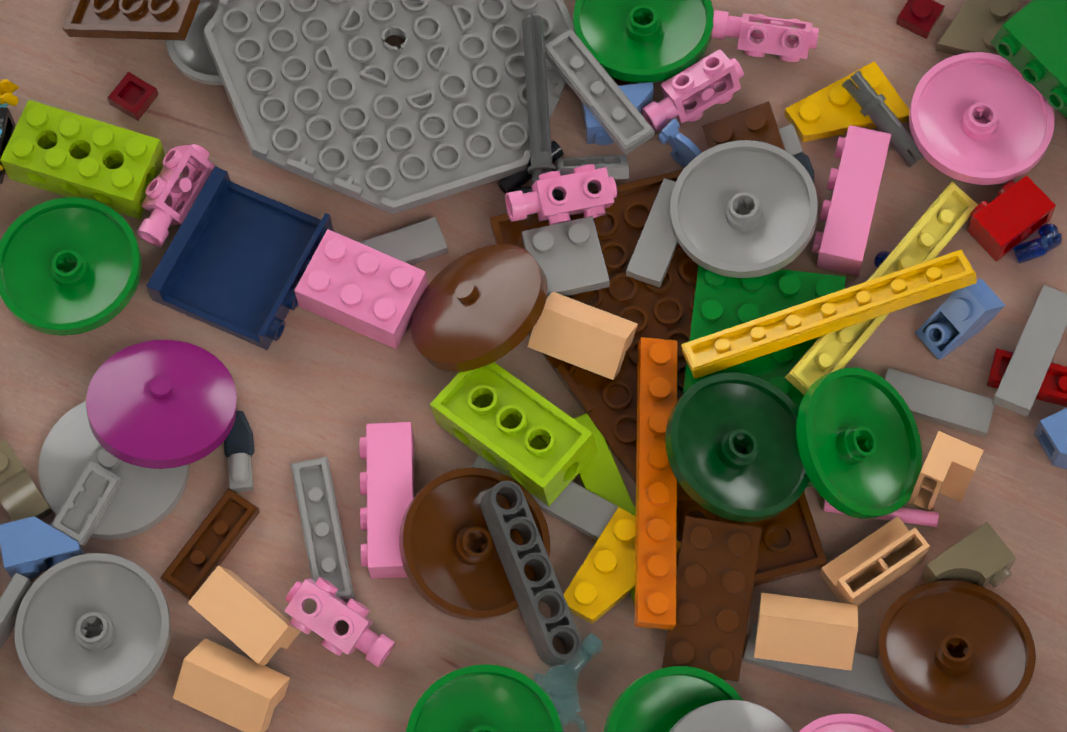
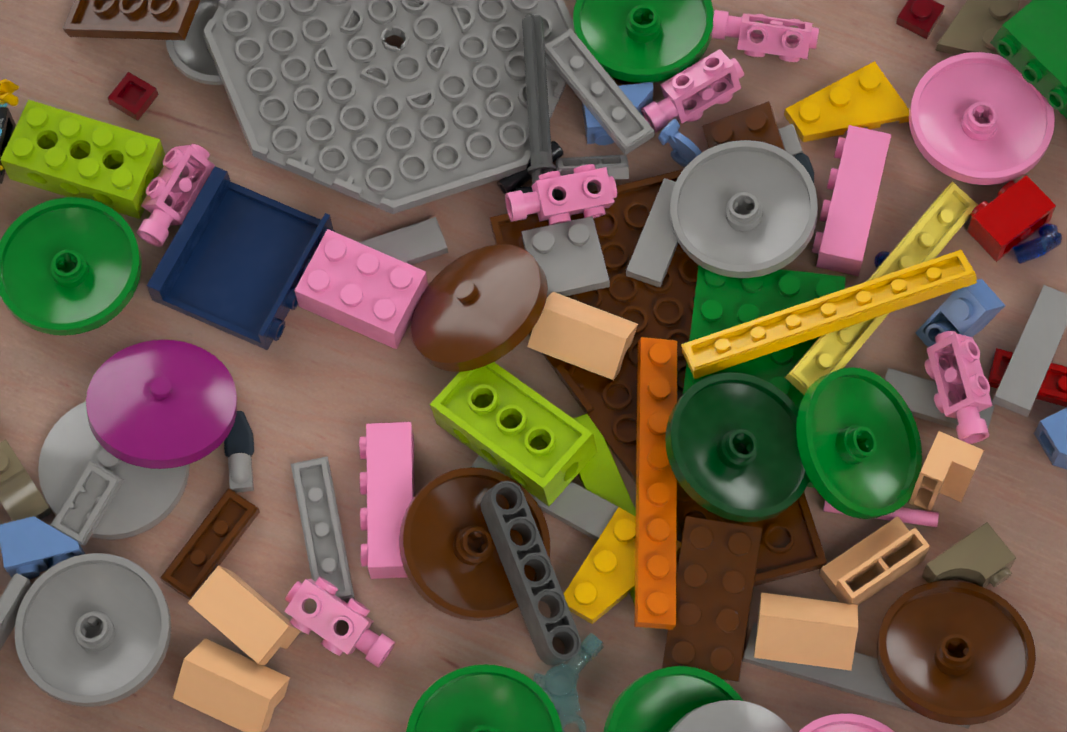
(882, 117): dark grey pin -> none
(960, 383): none -> bright pink brick

